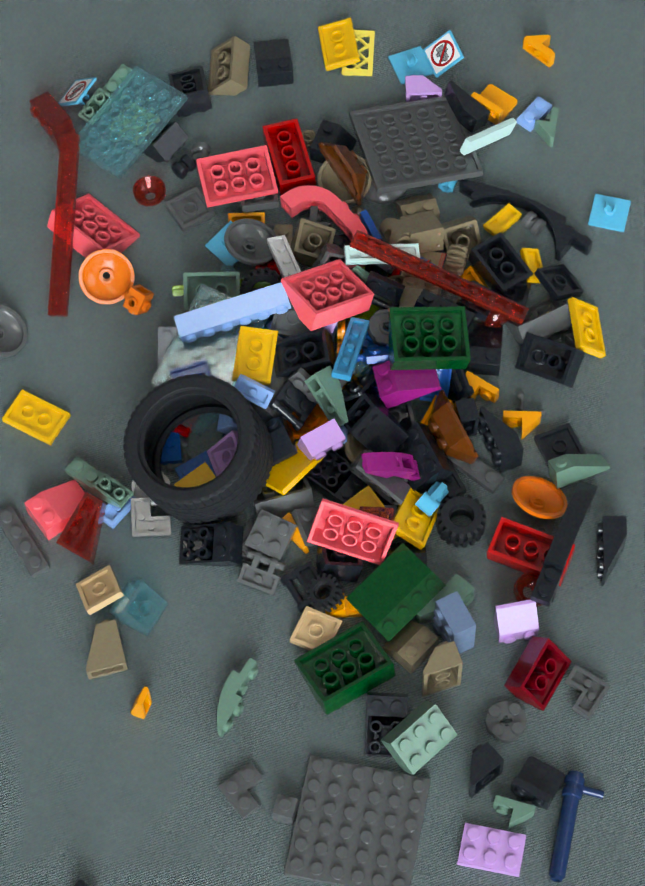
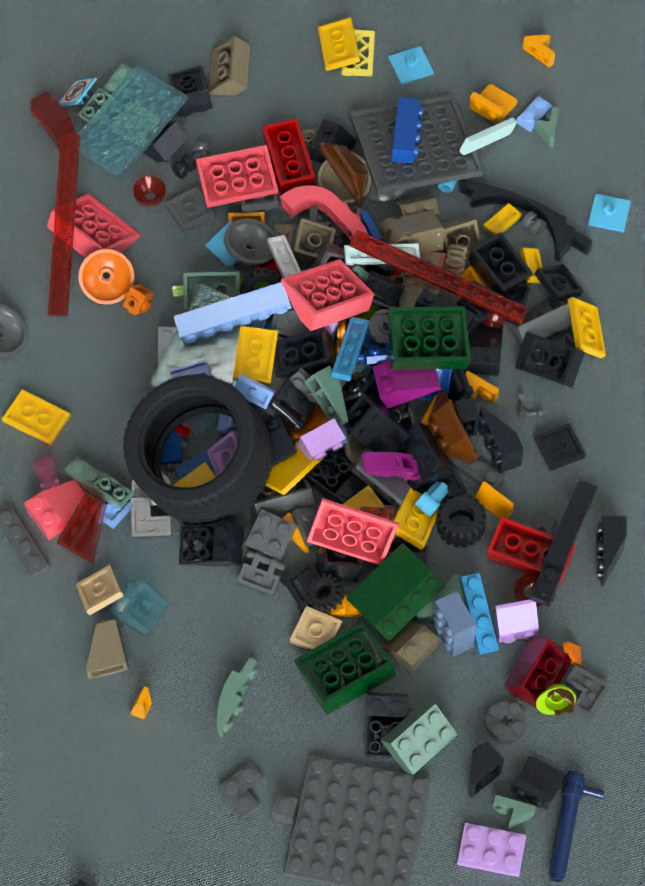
(46, 473): none -> clear pink slope
(273, 62): black slope -> none
(406, 130): none -> blue brick
(419, 88): lavender slope -> none
(442, 669): dark tan slope -> none
(443, 53): piece -> none
(466, 108): black slope -> none
(478, 608): none -> dark azure plate
(494, 501): none -> light orange slope
(526, 419): light orange slope -> none
(539, 497): orange dish -> none
(556, 700): none -> lime piece
(574, 653): none -> orange tile
(575, 467): sand green slope -> none

